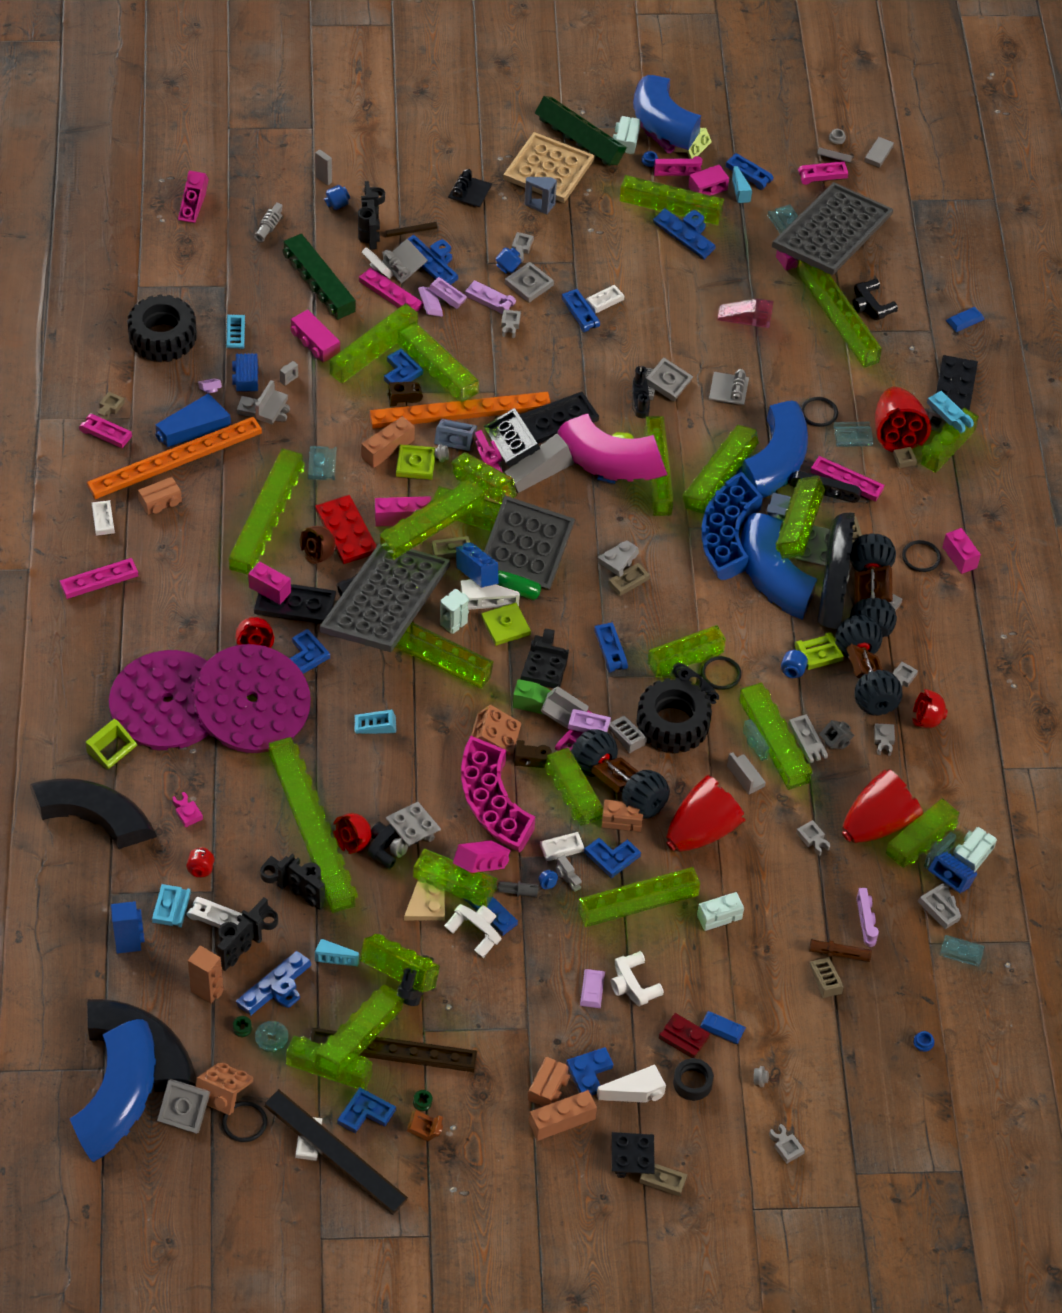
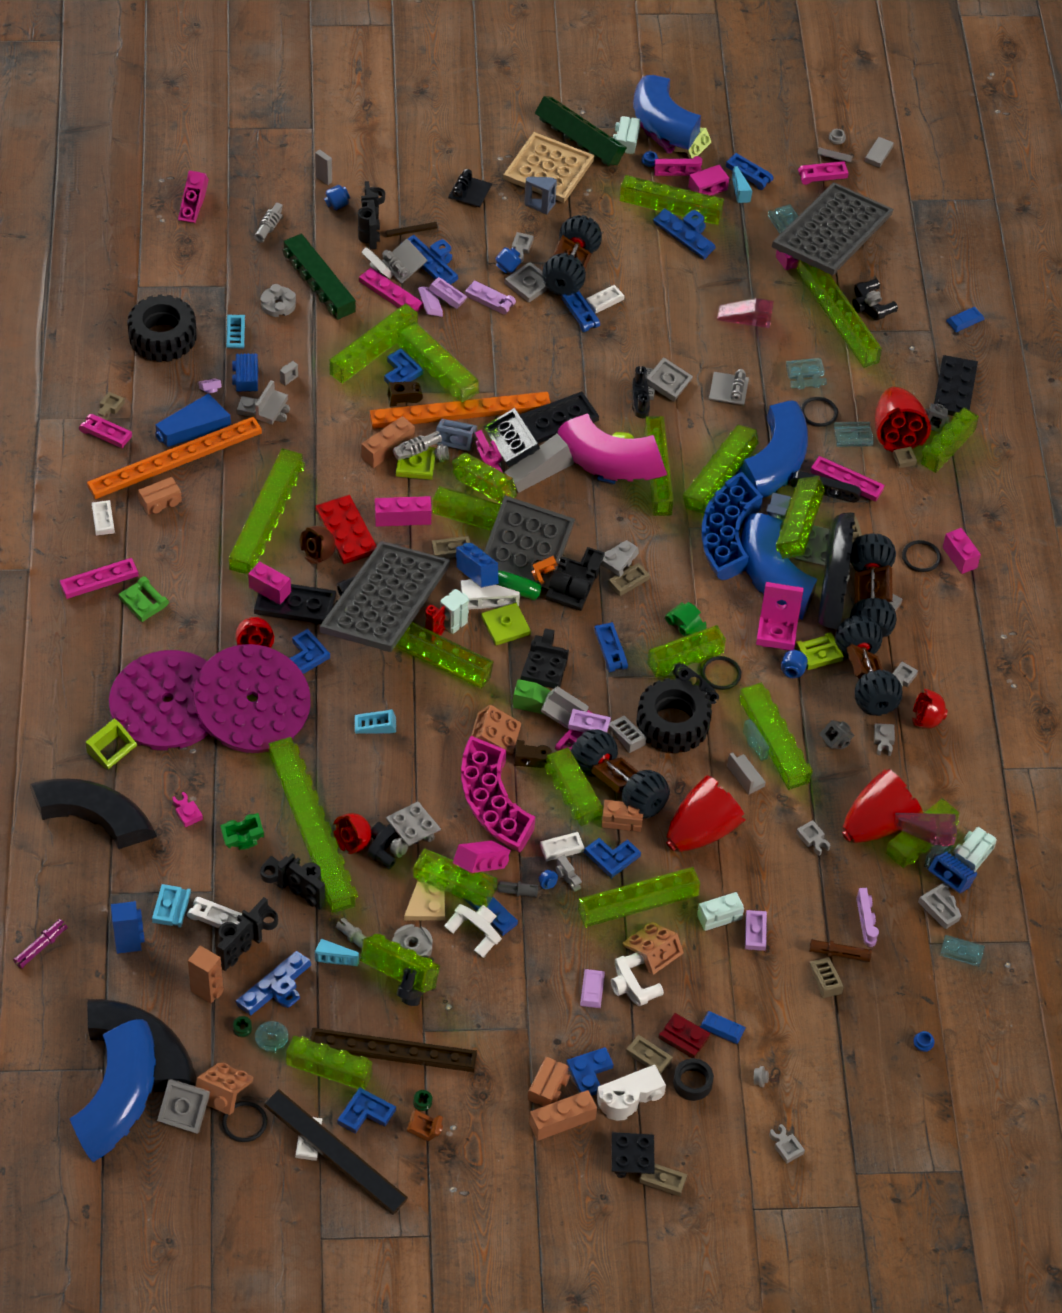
(47, 937): none -> magenta pin
(139, 603): none -> bright green plate
(200, 862): red head -> none
(243, 833): none -> green cylinder
(275, 293): none -> light grey plate
(315, 336): dark pink brick -> none
(322, 463): clear light blue plate -> none
(353, 934): none -> light grey pin
(358, 1032): clear neon green brick -> none
(415, 934): none -> light grey plate
(416, 445): none -> light grey hinge
(432, 518): clear neon green brick -> none
(435, 619): none -> red hinge
(510, 322): light grey plate -> none
(546, 566): none -> orange bracket
(566, 268): none -> black plate
(574, 579): none -> black plate
(617, 1106): none -> white cylinder
(649, 1054): none -> dark tan plate
(656, 945): none -> nougat bracket
(686, 618): none -> green cylinder
(755, 930): none -> lavender plate
(777, 621): none -> dark pink bracket
(806, 368): none -> clear light blue plate
(807, 738): light grey hinge -> none
(873, 298): none -> light grey plate
(933, 828): none -> clear pink slope
(950, 411): medium azure hinge -> none

